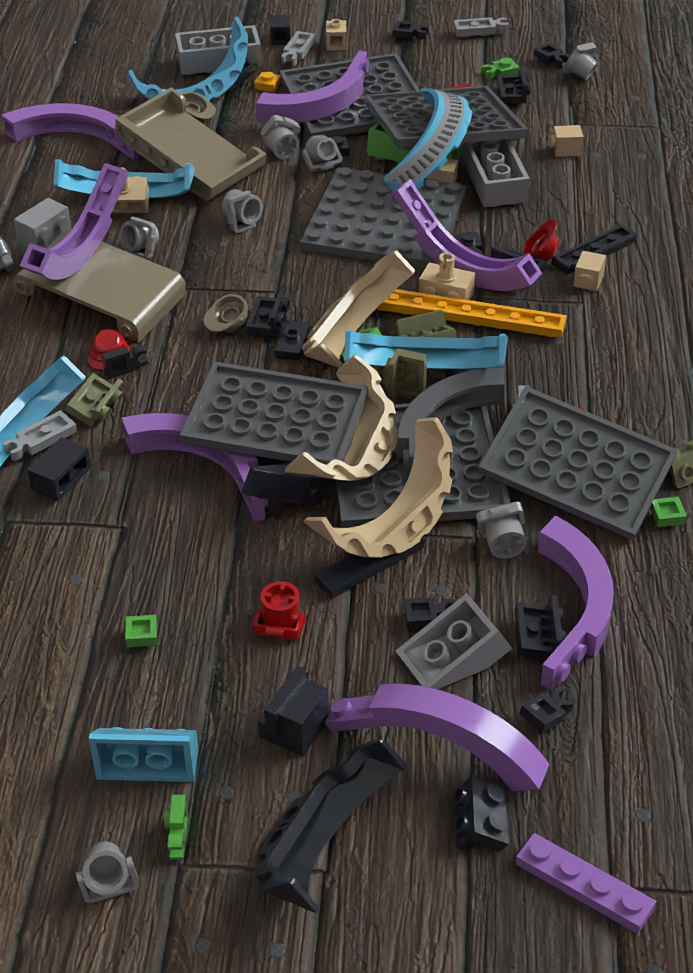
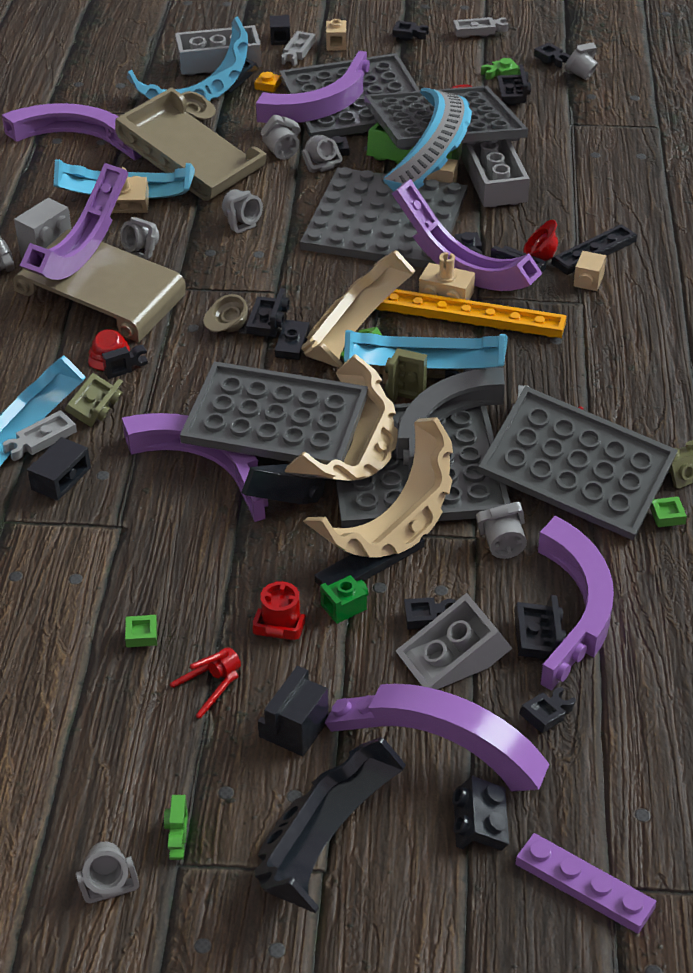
(144, 754): medium azure slope -> none
(220, 665): none -> red plant
(344, 598): none -> green brick
(425, 325): olive bracket -> none
(567, 141): tan brick -> none

